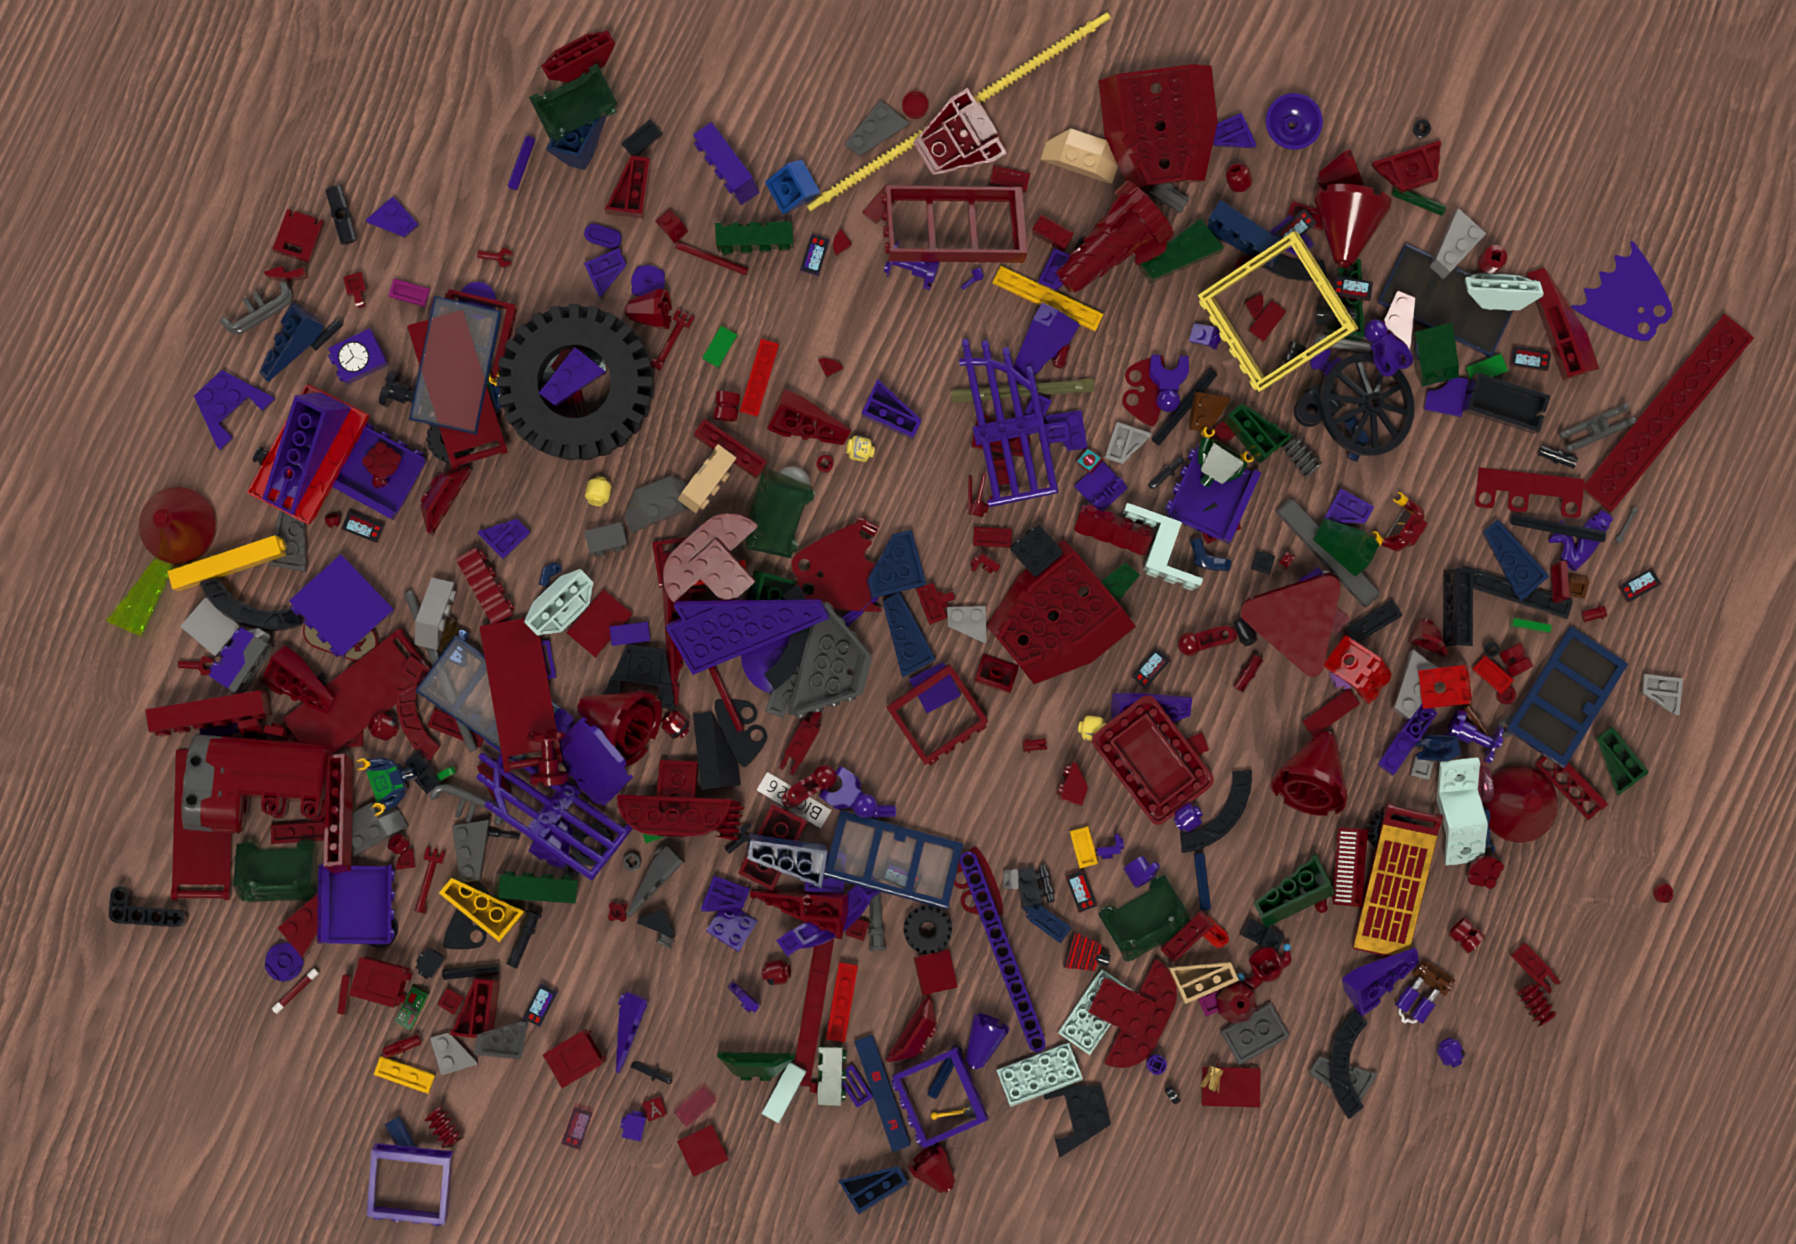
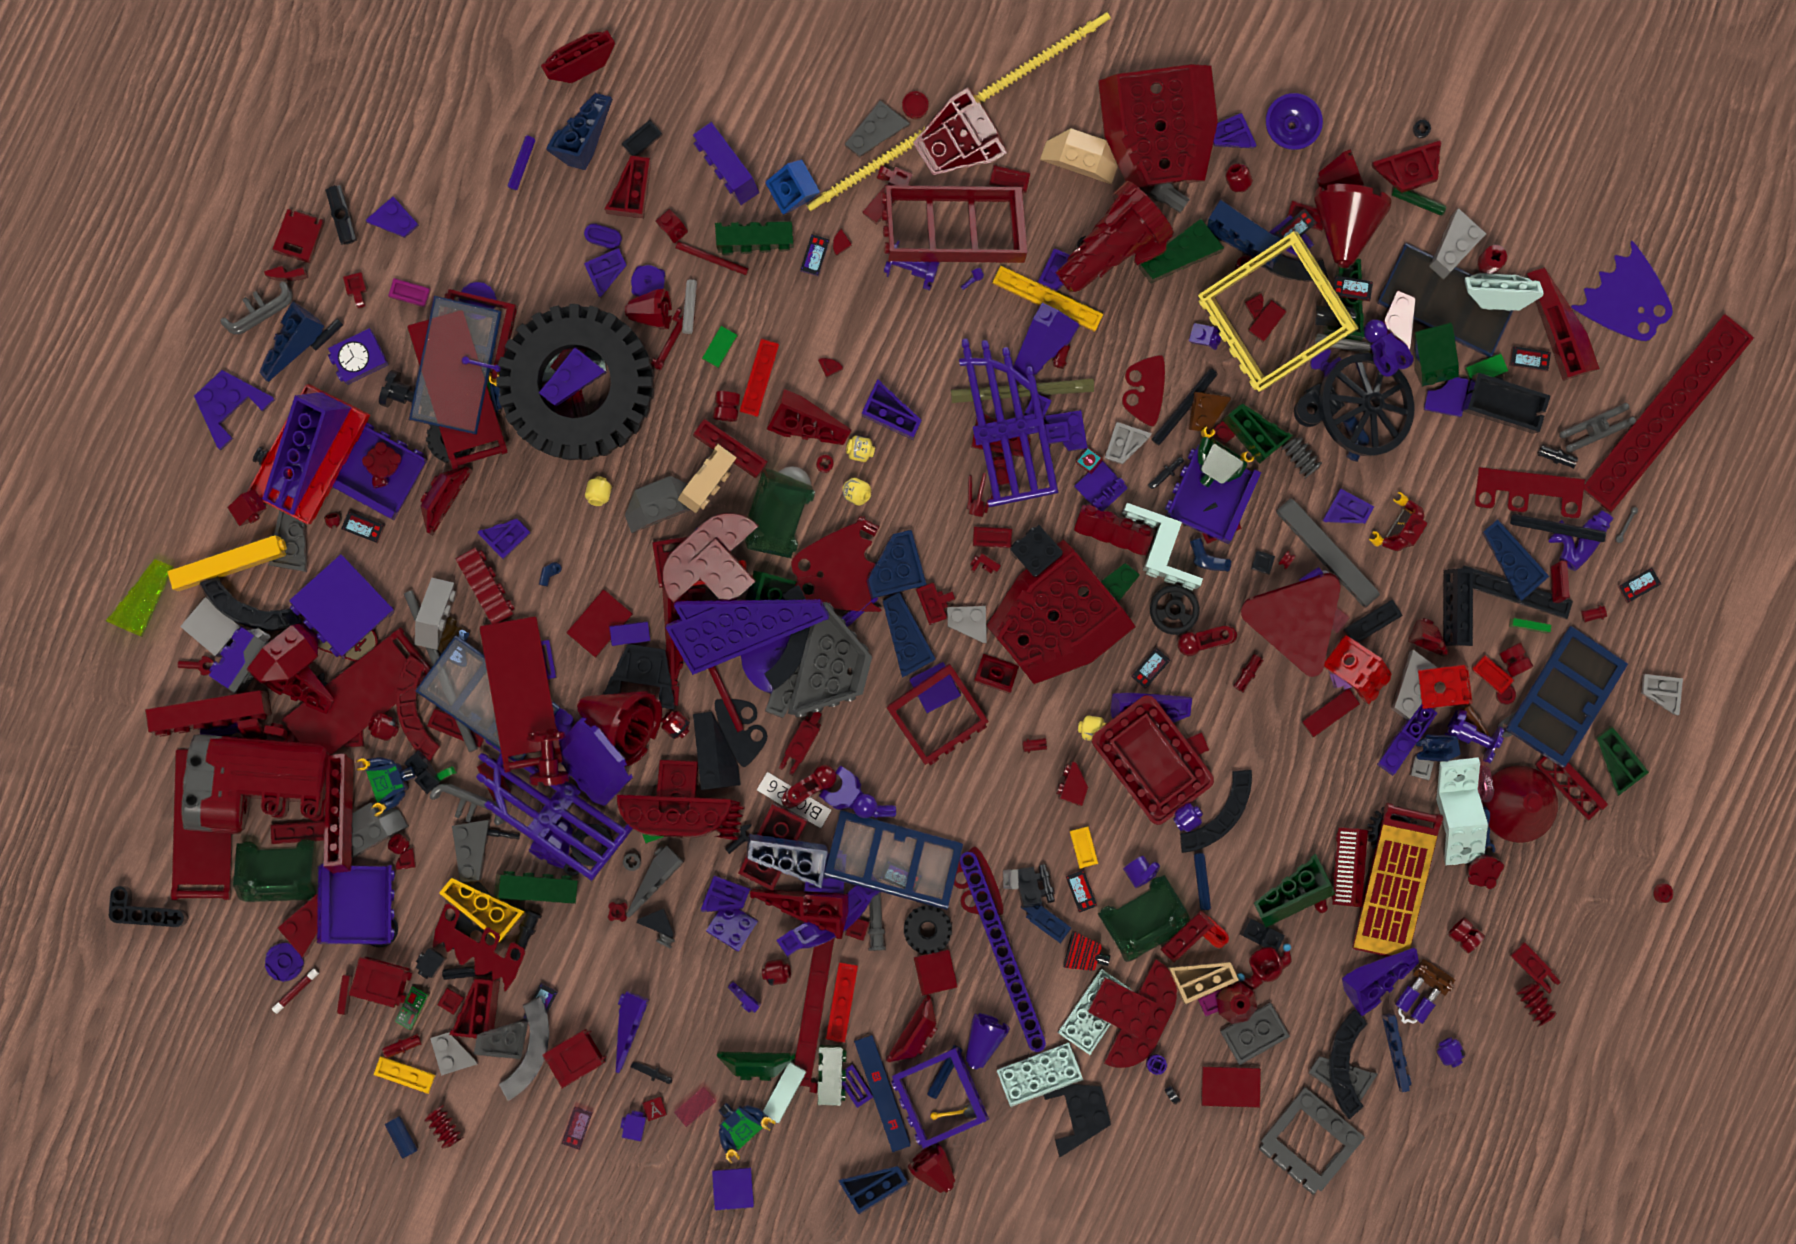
(177, 525): dark red cone -> none
(247, 508): none -> dark red head
(285, 655): none -> dark red wedge
(410, 1154): window -> none
(433, 860): dark red hinge -> none
(465, 360): none -> dark purple hinge
(484, 954): none -> dark red piece
(497, 257): dark red bar -> none
(537, 1045): none -> tile
(560, 603): light aqua wedge -> none
(574, 104): clear green windscreen -> none
(606, 539): dark grey brick -> none
(689, 306): none -> light grey axle
(702, 1150): dark red tile -> none
(732, 1188): none -> dark purple tile
(740, 1127): none -> torso
(856, 491): none -> light yellow head
(897, 177): none -> dark red plate
(1052, 233): dark red brick -> none
(1107, 852): dark purple bracket -> none
(1168, 381): dark purple piece -> none
(1187, 620): none -> black wheel
(1215, 1075): pearl gold piece -> none
(1245, 633): black cone -> none
(1294, 350): black wheel -> none
(1313, 778): dark red cone -> none
(1328, 1120): none -> dark grey hinge
(1347, 545): dark green slope -> none
(1395, 1047): none -> dark blue wing
(1490, 645): black hinge -> none
(1578, 585): reddish brown slope -> none

